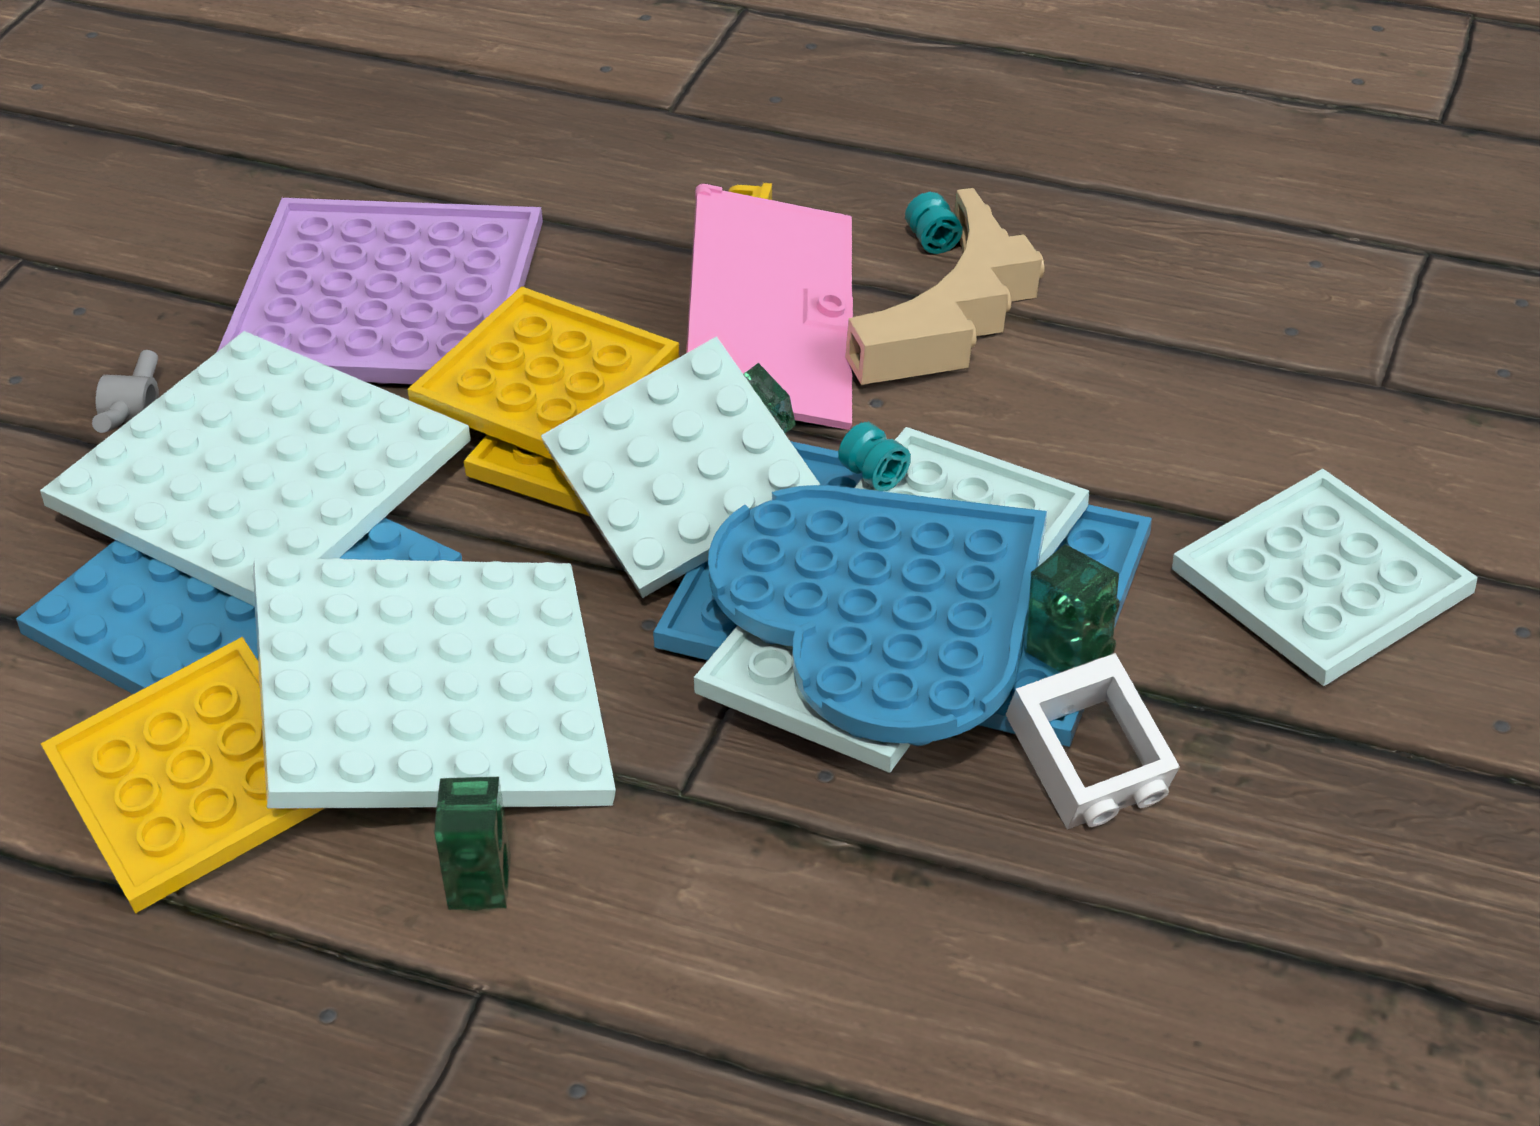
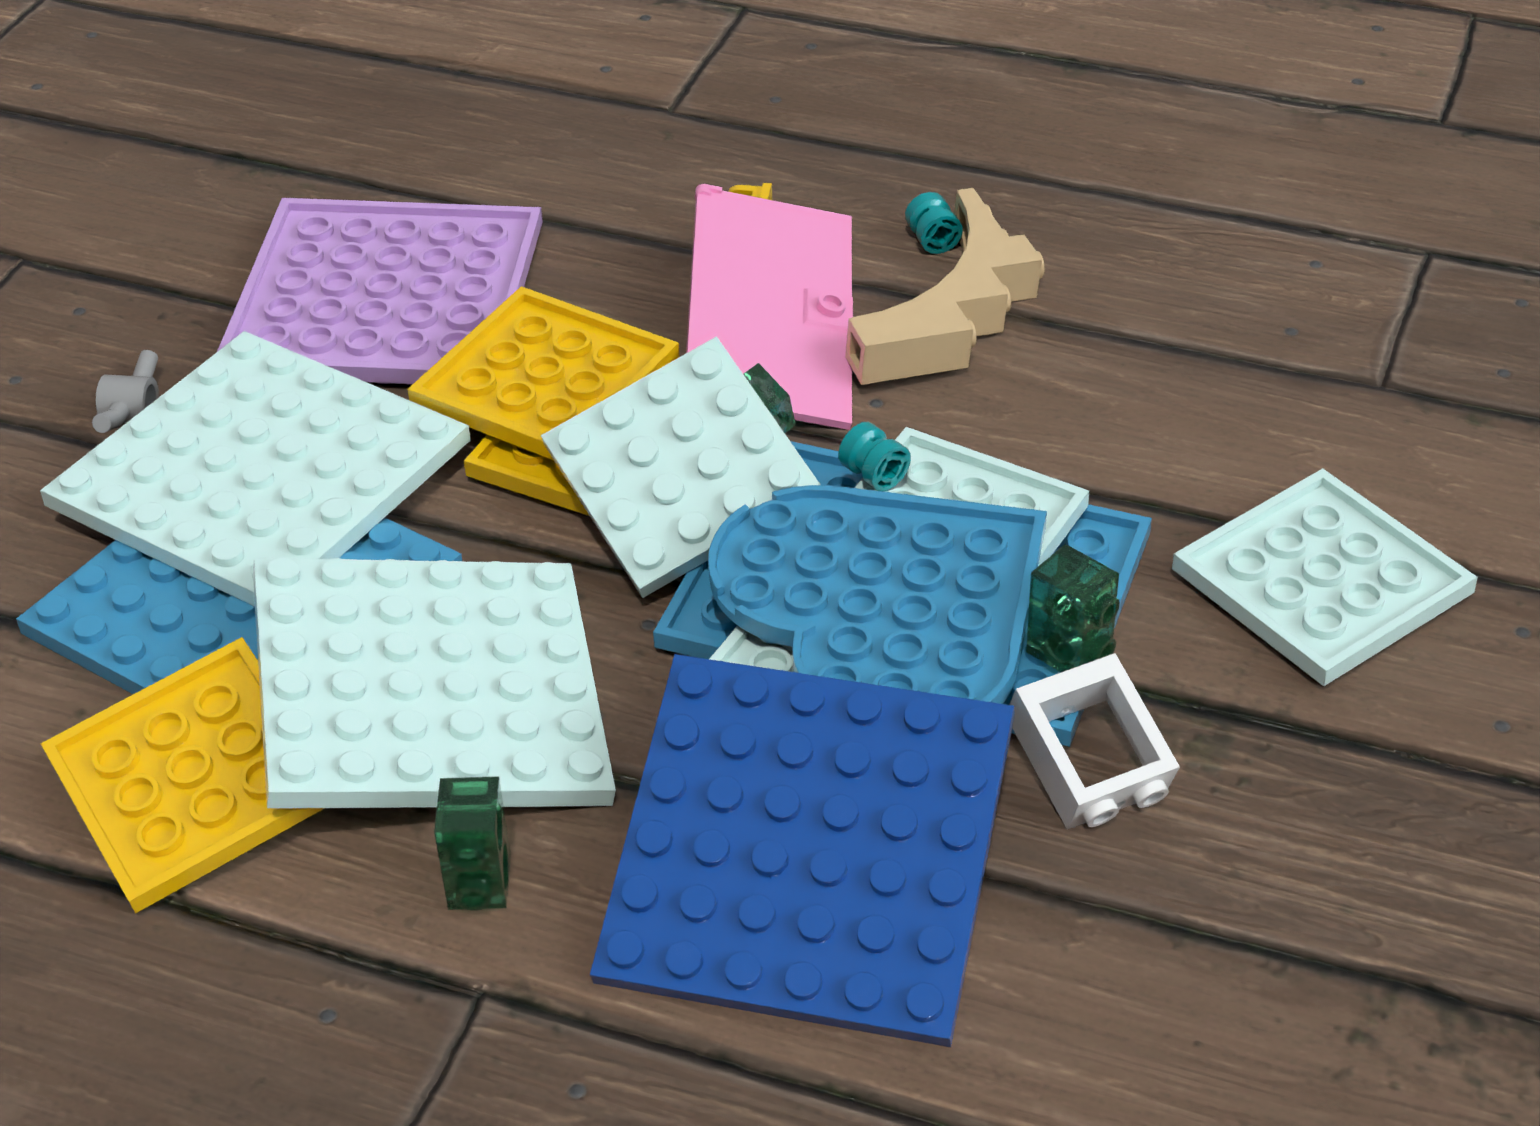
(807, 849): none -> blue plate

